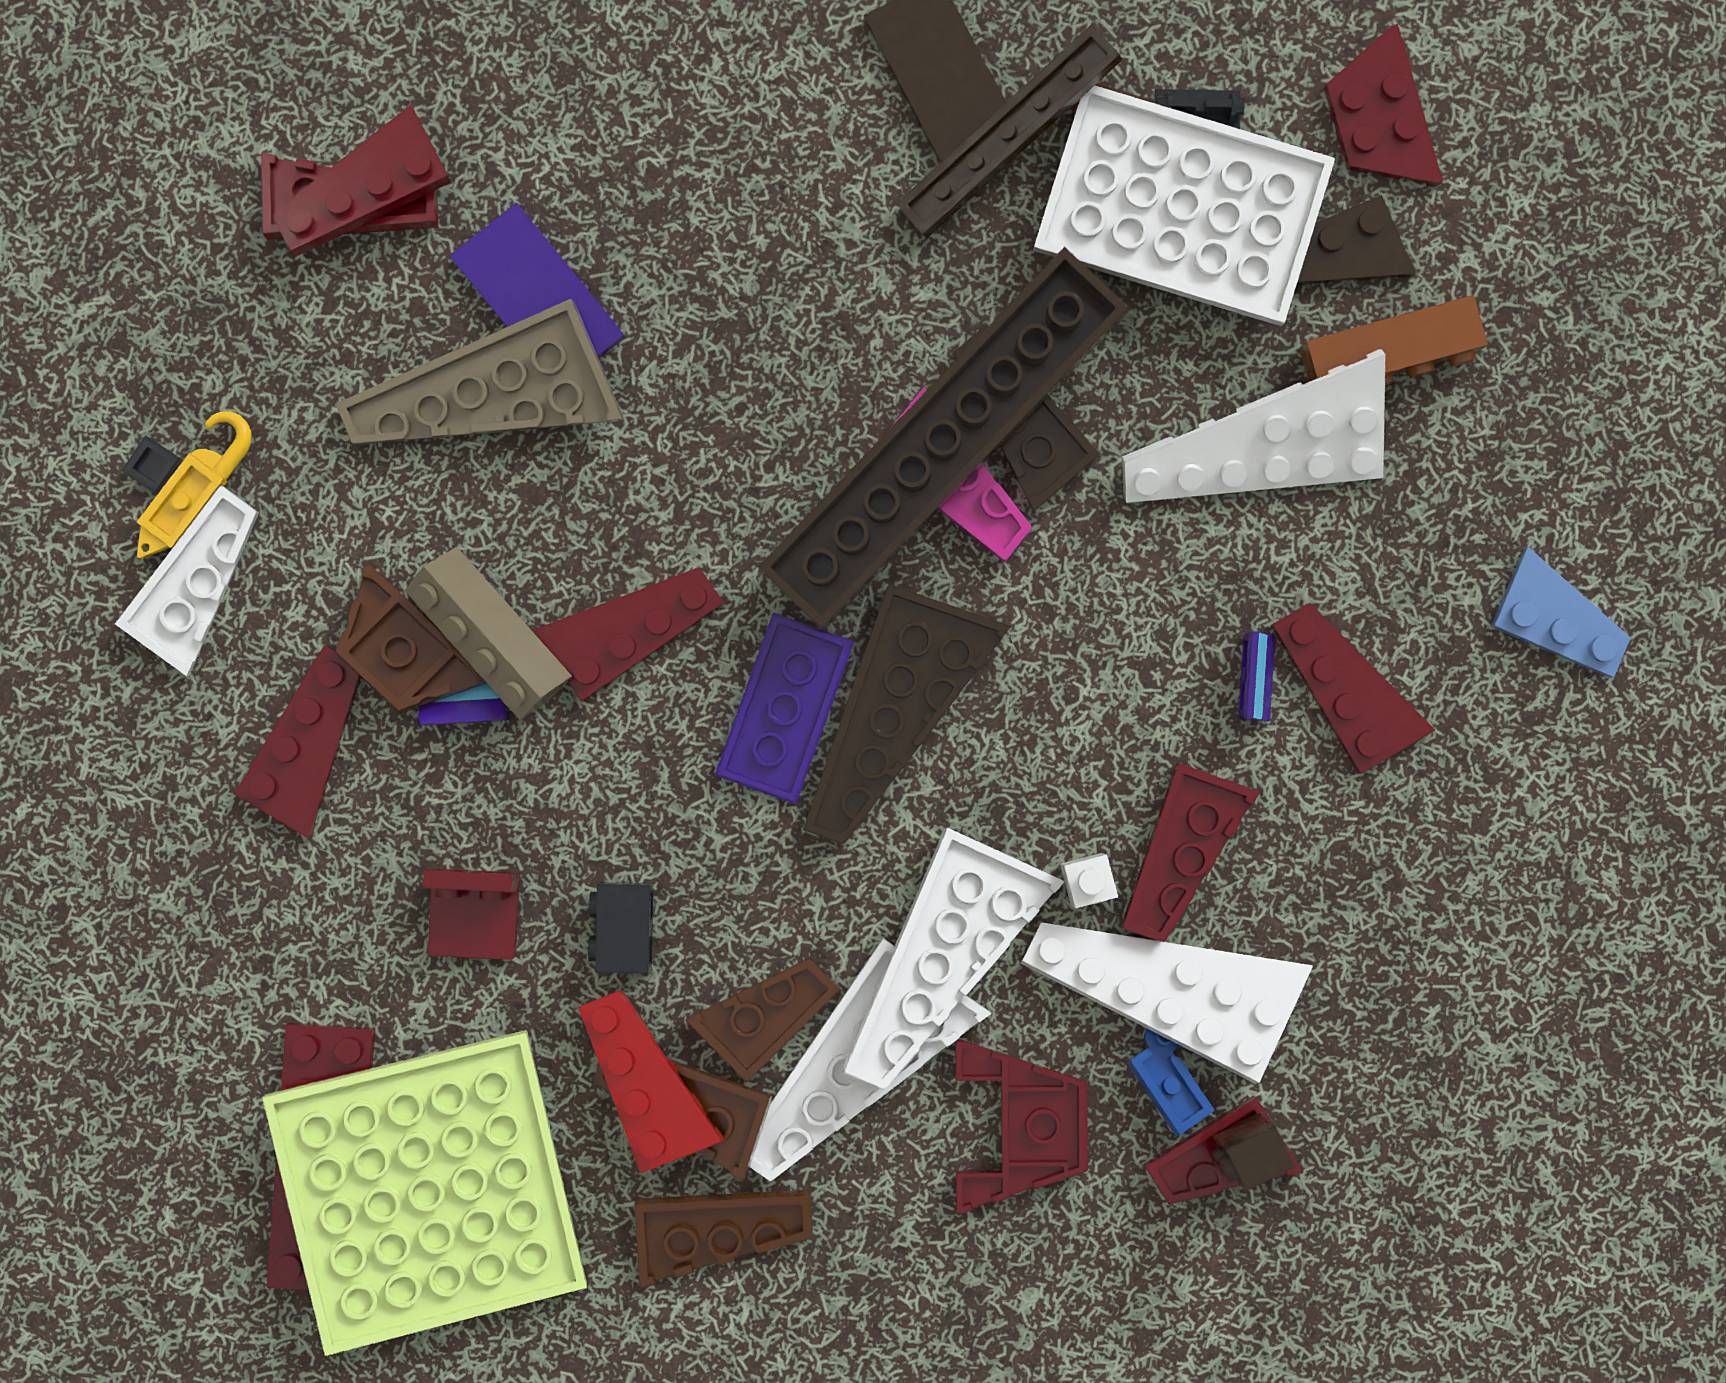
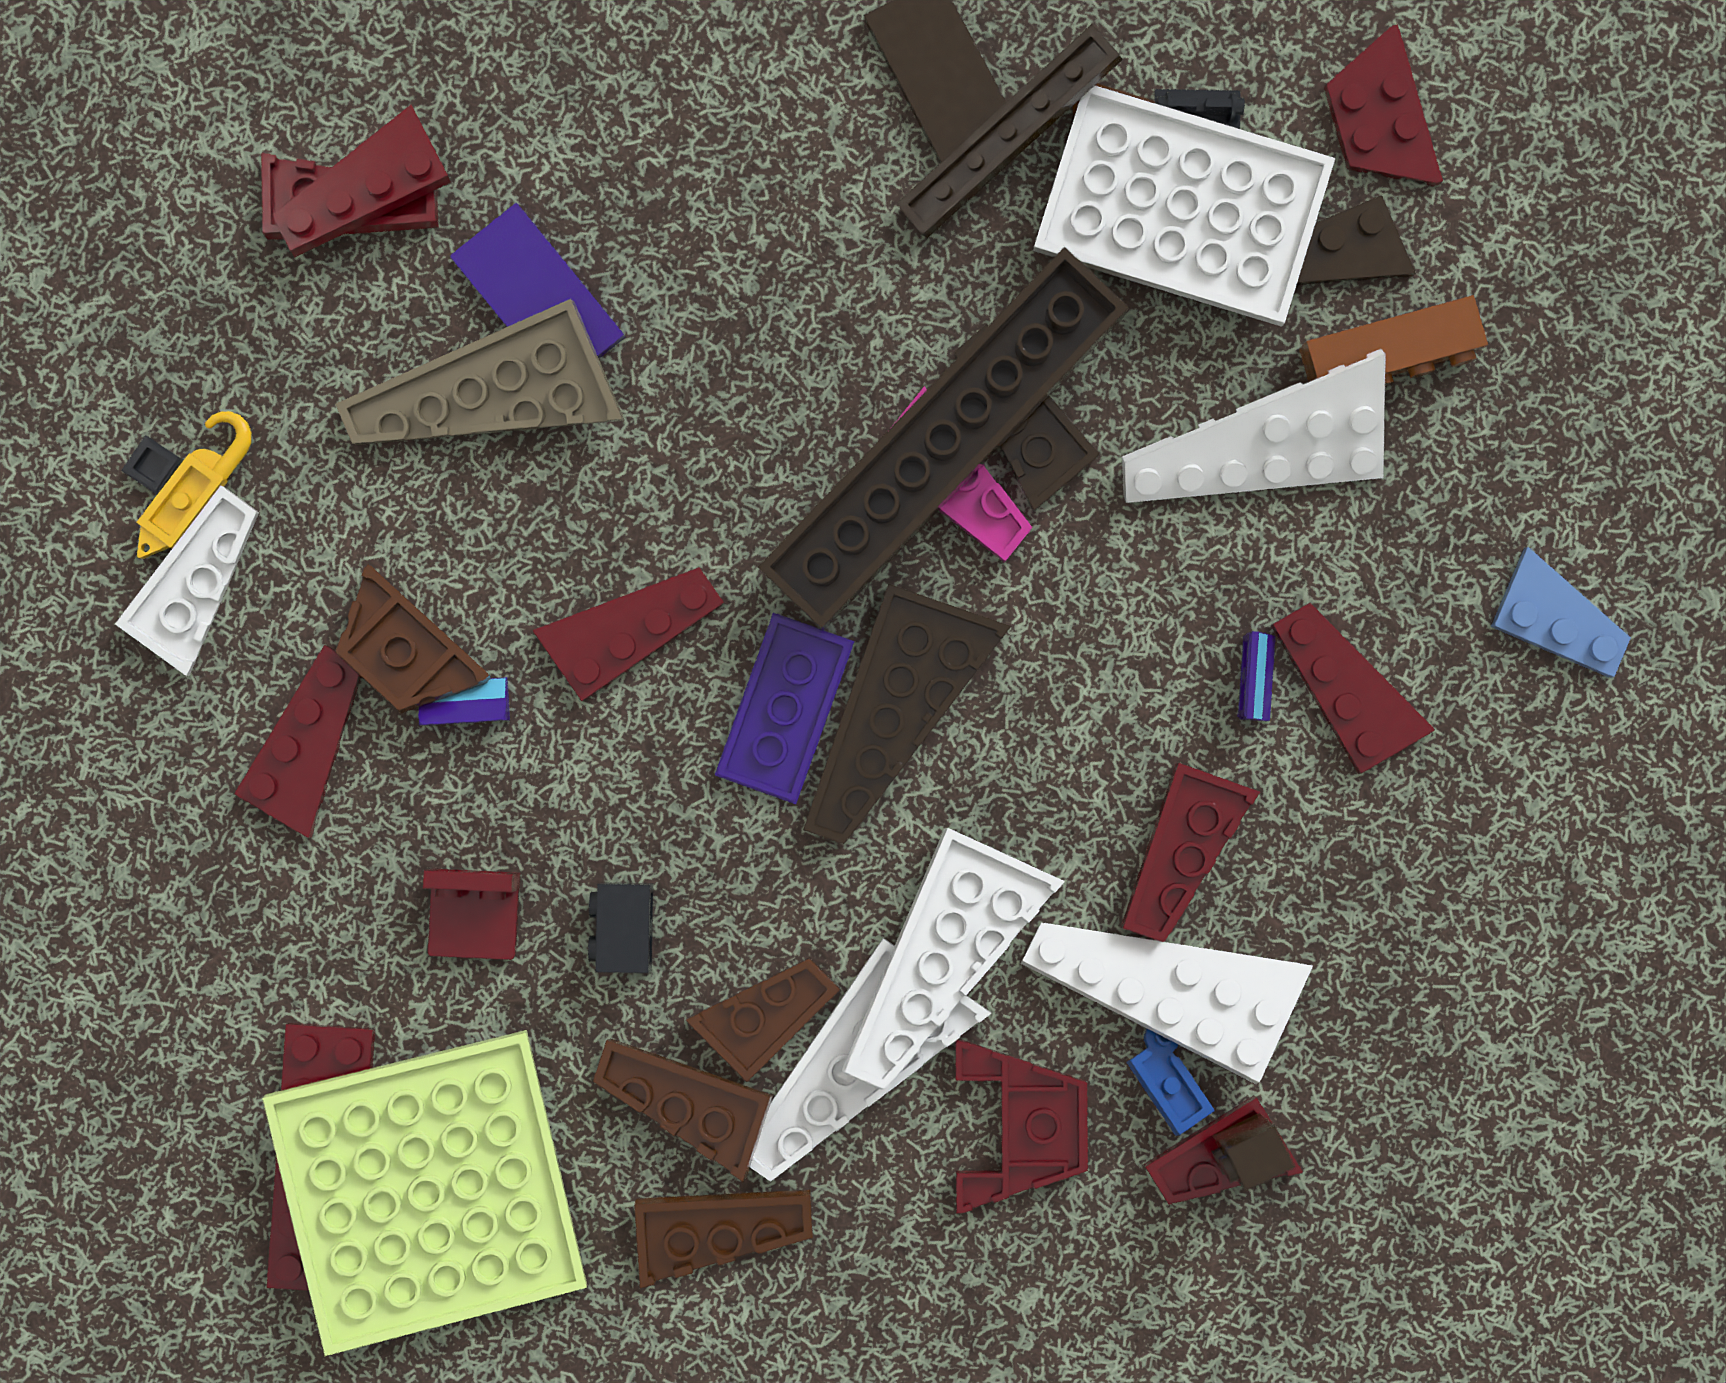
(488, 632): dark tan brick -> none
(649, 1095): red wing -> none
(1089, 880): white brick -> none

